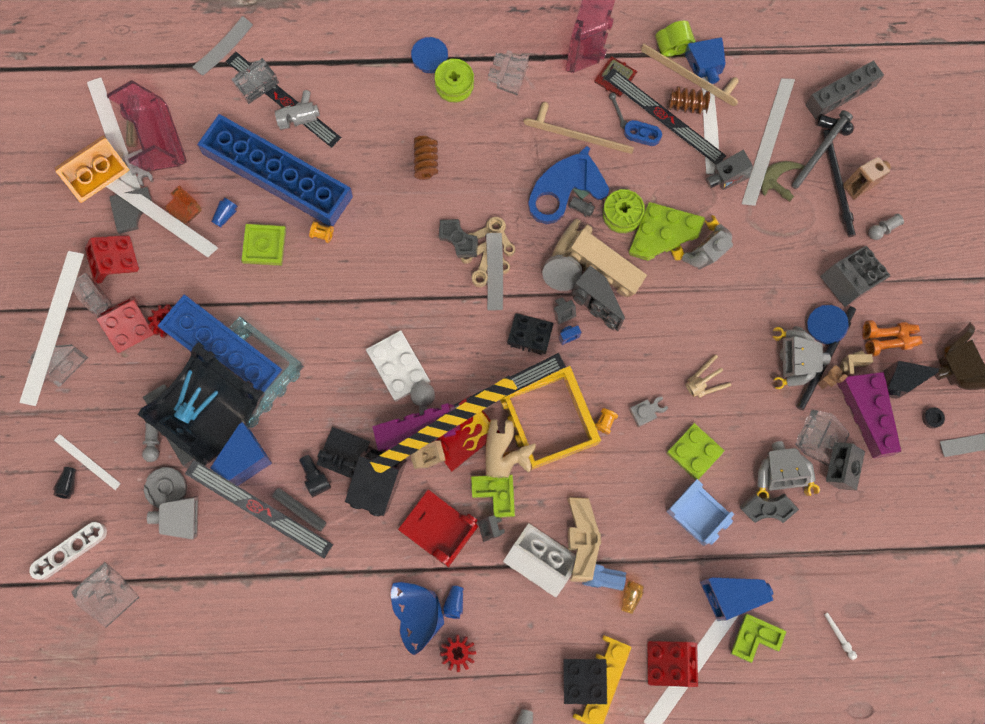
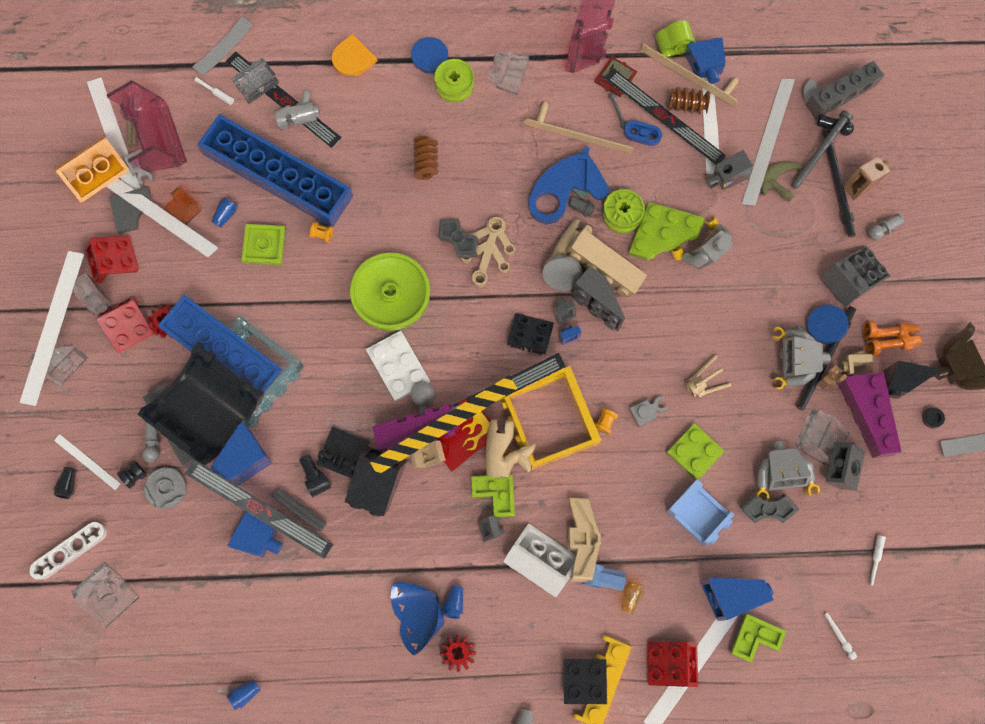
(131, 474): none -> black wheel
(176, 517): light grey torso -> none
(185, 411): dark azure plant -> none
(218, 93): none -> white piece
(242, 694): none -> blue cone
(254, 537): none -> blue torso
(352, 57): none -> light orange tile
(390, 291): none -> lime dish
(441, 530): red door -> none
(495, 271): light grey sticker -> none
(810, 88): none -> light grey tile
(877, 555): none -> white piece

